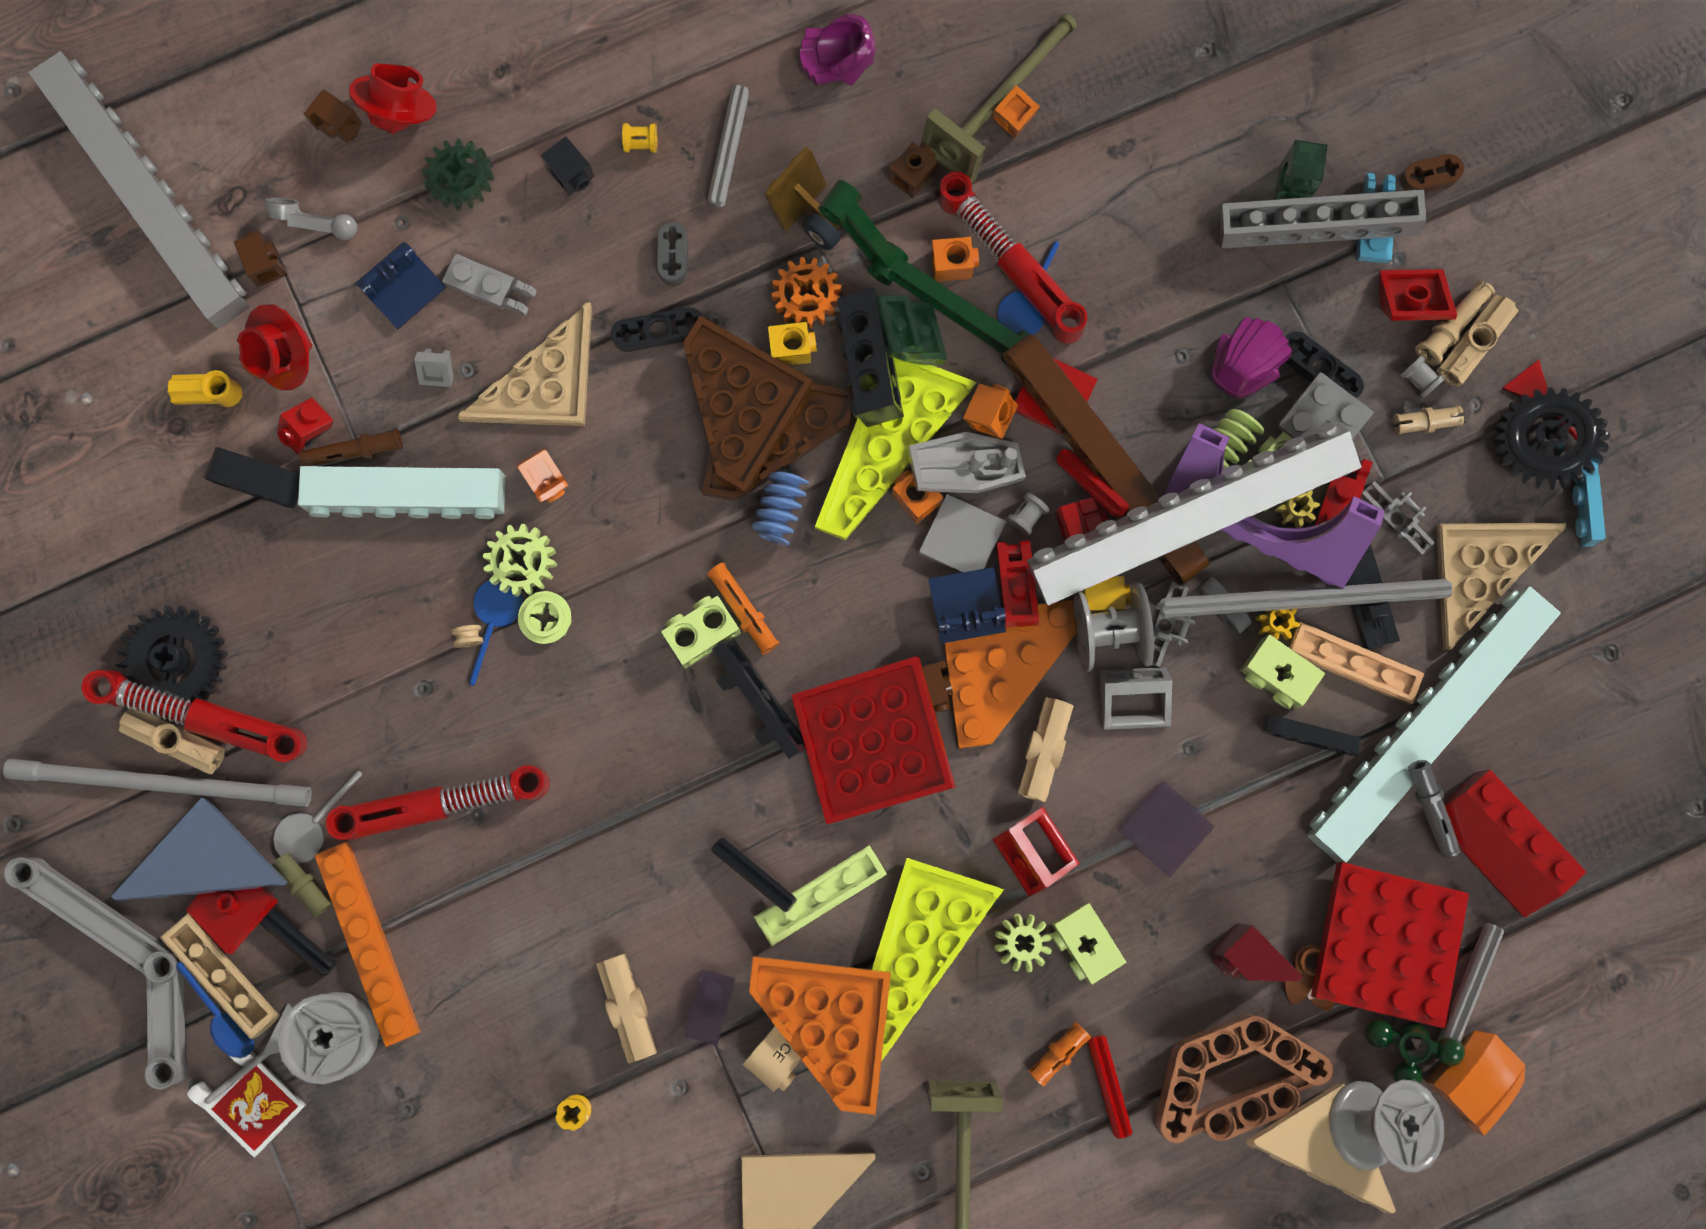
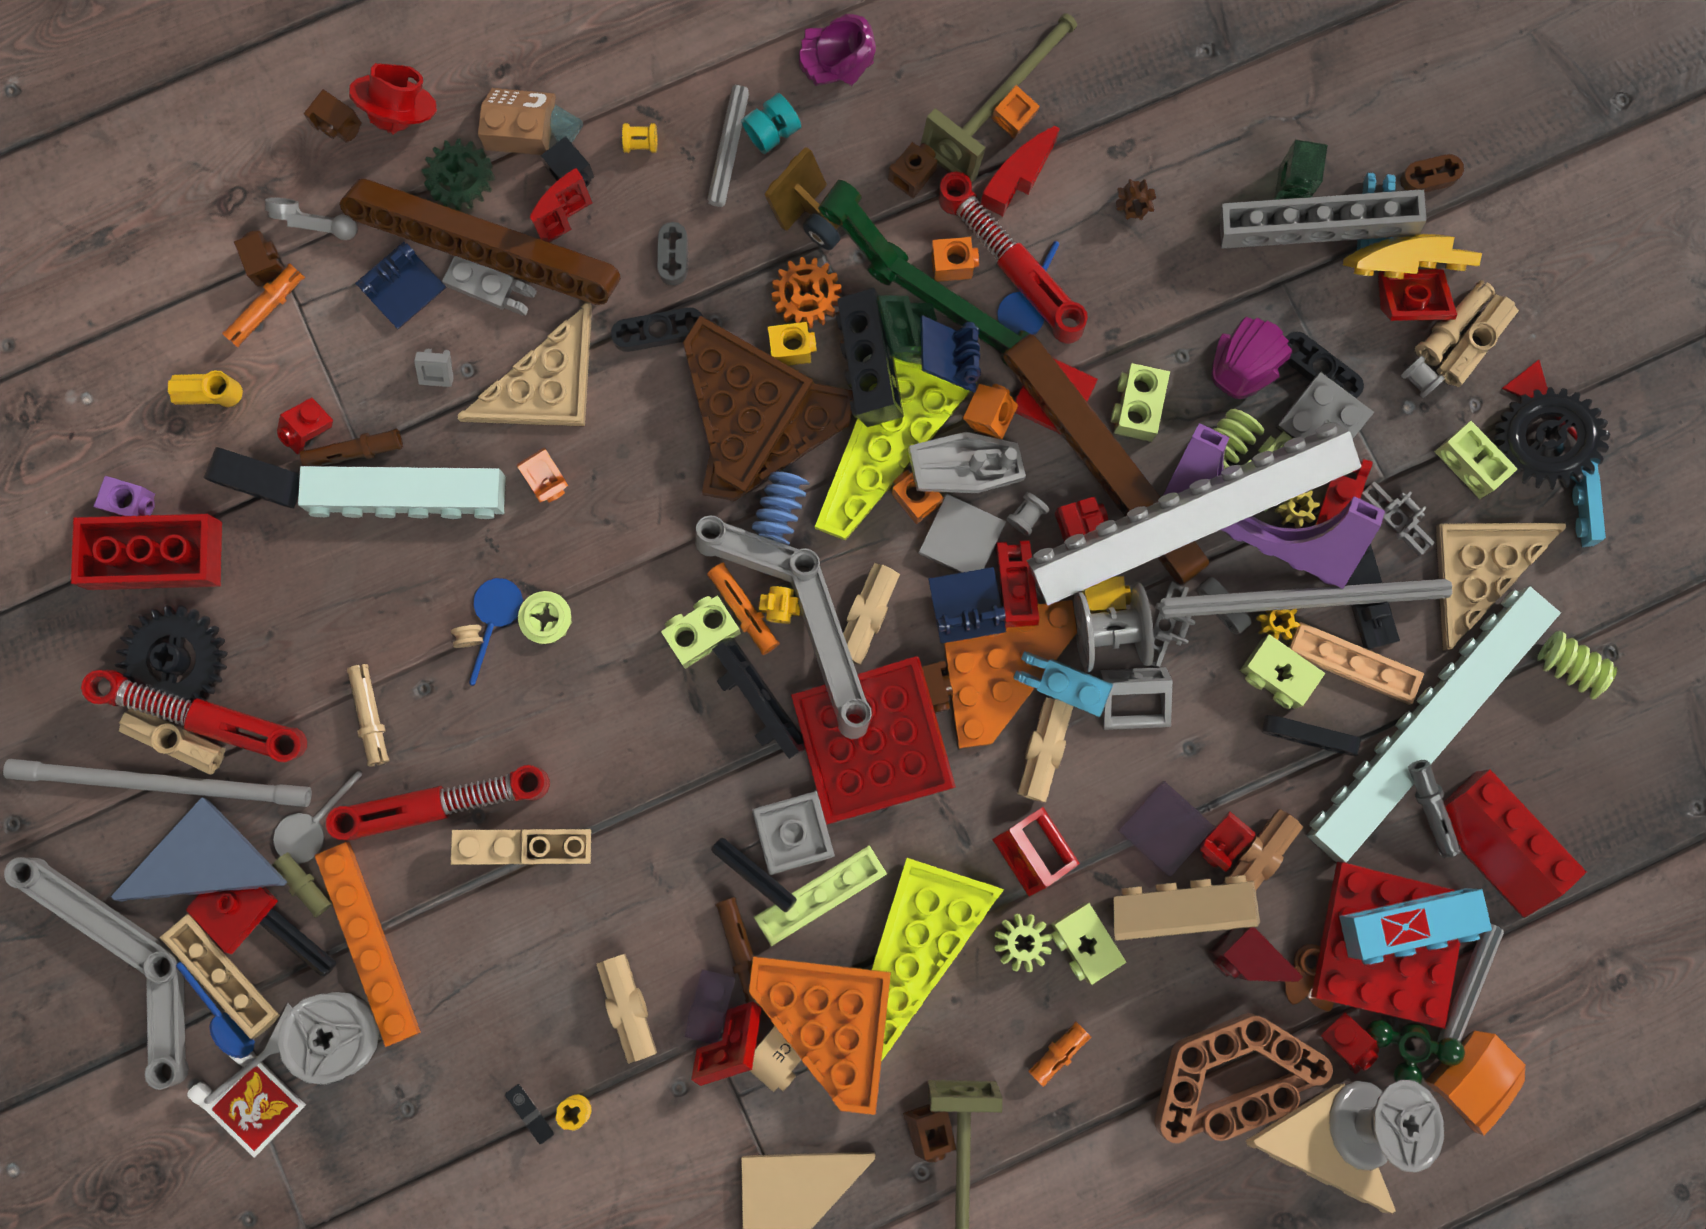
(112, 496): none -> medium lavender brick
(140, 190): light grey brick -> none
(146, 552): none -> red brick
(263, 305): none -> orange pin
(275, 347): red helmet -> none
(370, 728): none -> tan pin
(480, 241): none -> reddish brown beam
(516, 121): none -> medium nougat slope
(521, 846): none -> tan slope
(529, 551): yellowish green gear -> none
(529, 1114): none -> black sticker
(558, 204): none -> red slope
(564, 124): none -> clear light blue tile
(736, 1049): none -> red plate
(738, 942): none -> reddish brown pin
(763, 131): none -> teal wheel
(779, 605): none -> yellow gear
(793, 833): none -> light grey plate
(815, 605): none -> light grey piece
(869, 611): none -> tan piece
(939, 1141): none -> reddish brown brick
(950, 352): none -> dark blue hinge
(1019, 171): none -> red slope
(1067, 684): none -> medium azure hinge
(1092, 483): red axle -> none
(1110, 1087): red axle -> none
(1139, 207): none -> reddish brown gear
(1147, 404): none -> yellowish green brick
(1186, 909): none -> tan slope
(1226, 841): none -> red bracket
(1264, 853): none -> medium nougat piece
(1351, 1043): none -> red bracket
(1408, 253): none -> yellow slope
(1415, 924): none -> medium azure brick
(1428, 420): tan pin -> none
(1475, 460): none -> yellowish green brick
(1578, 663): none -> yellowish green piece

